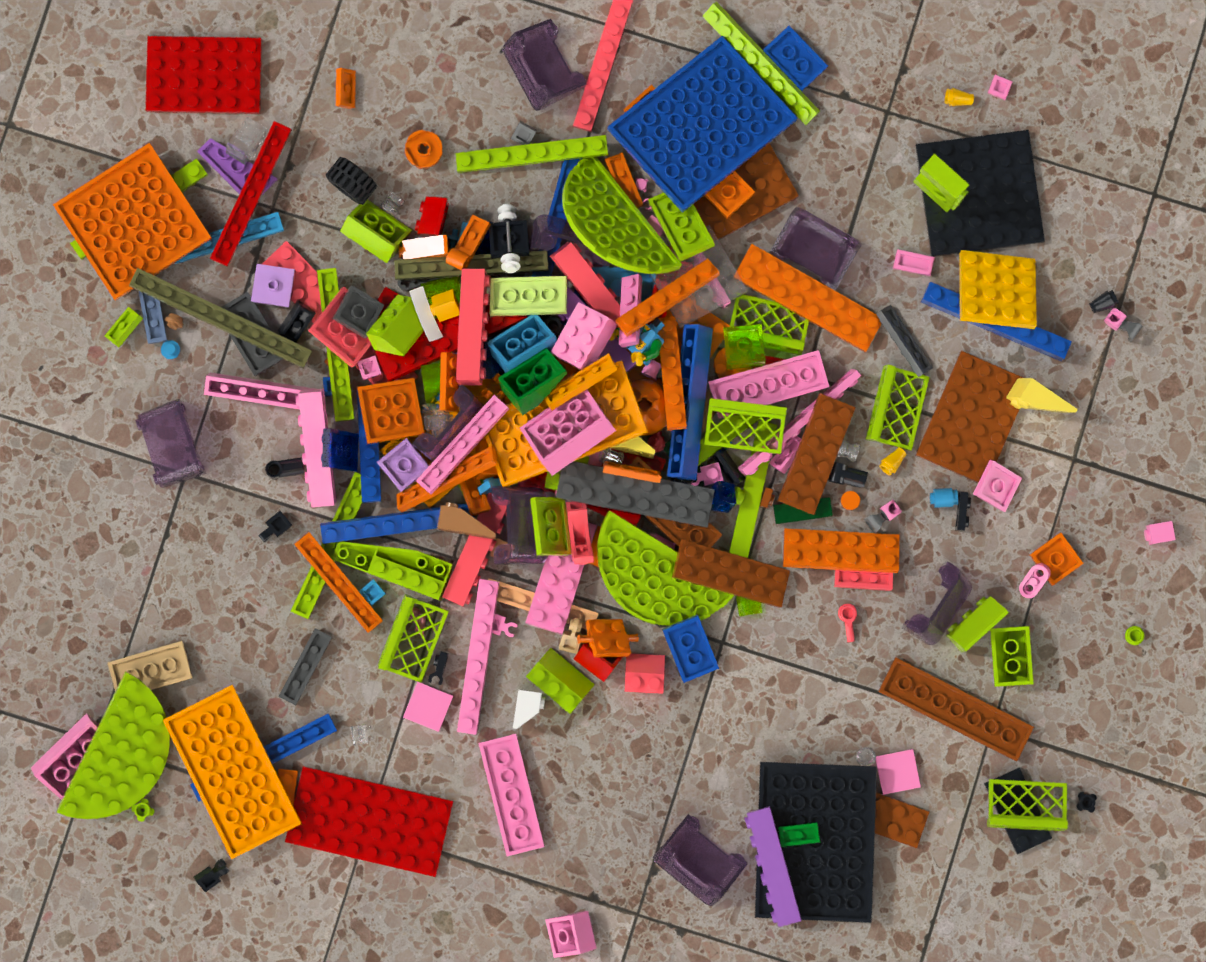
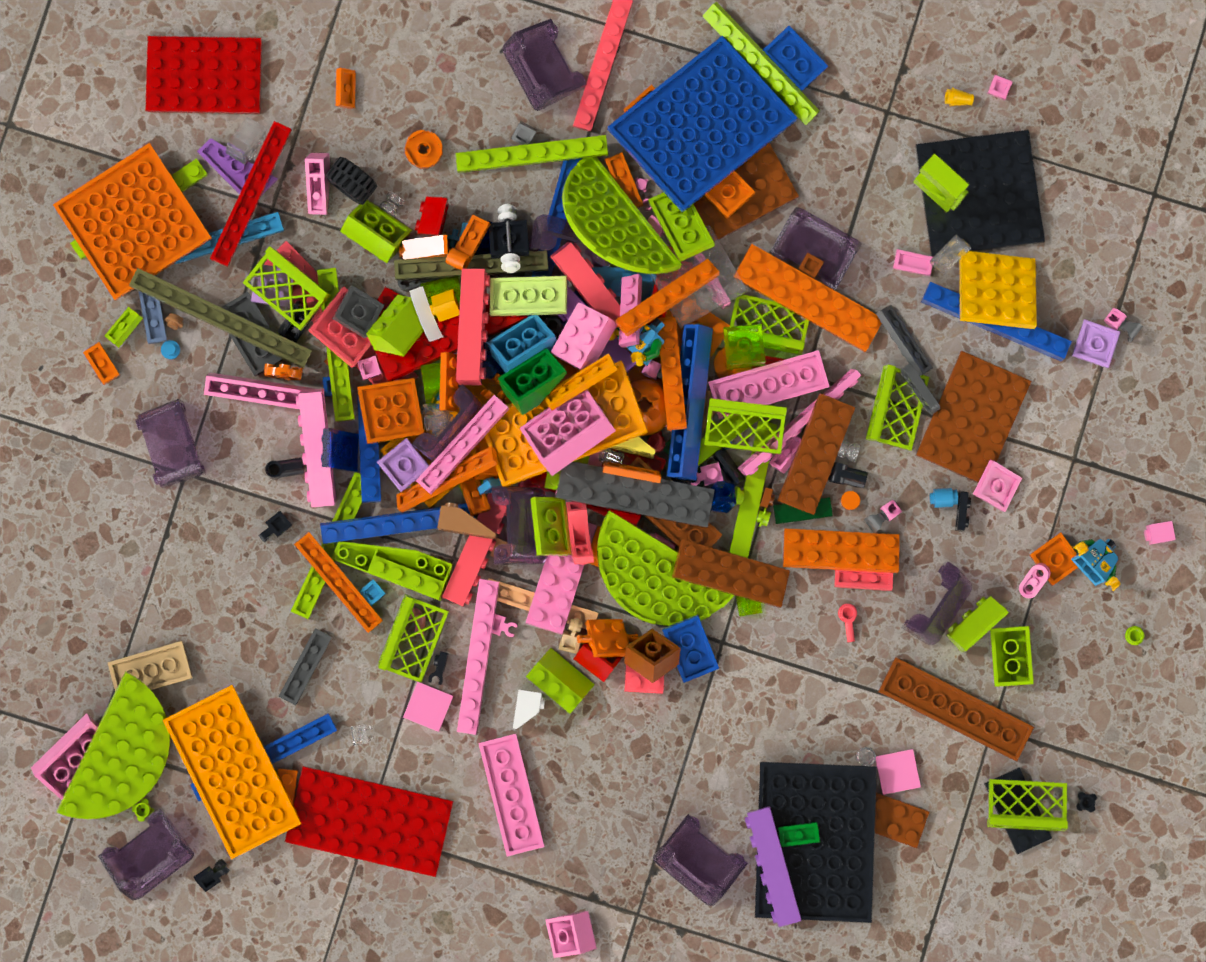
(101, 363): none -> orange plate
(147, 857): none -> clear purple windscreen
(283, 371): none -> orange plate
(300, 279): none -> lime fence
(317, 183): none -> bright pink slope
(652, 655): none -> dark orange brick
(763, 517): none -> lime plate
(811, 265): none -> dark orange plate
(892, 461): yellow cone -> none
(920, 389): none -> dark grey beam
(950, 254): none -> clear plate
(1032, 395): light yellow slope -> none
(1096, 343): none -> lavender plate
(1097, 561): none -> dark azure torso
(1104, 301): black cone -> none

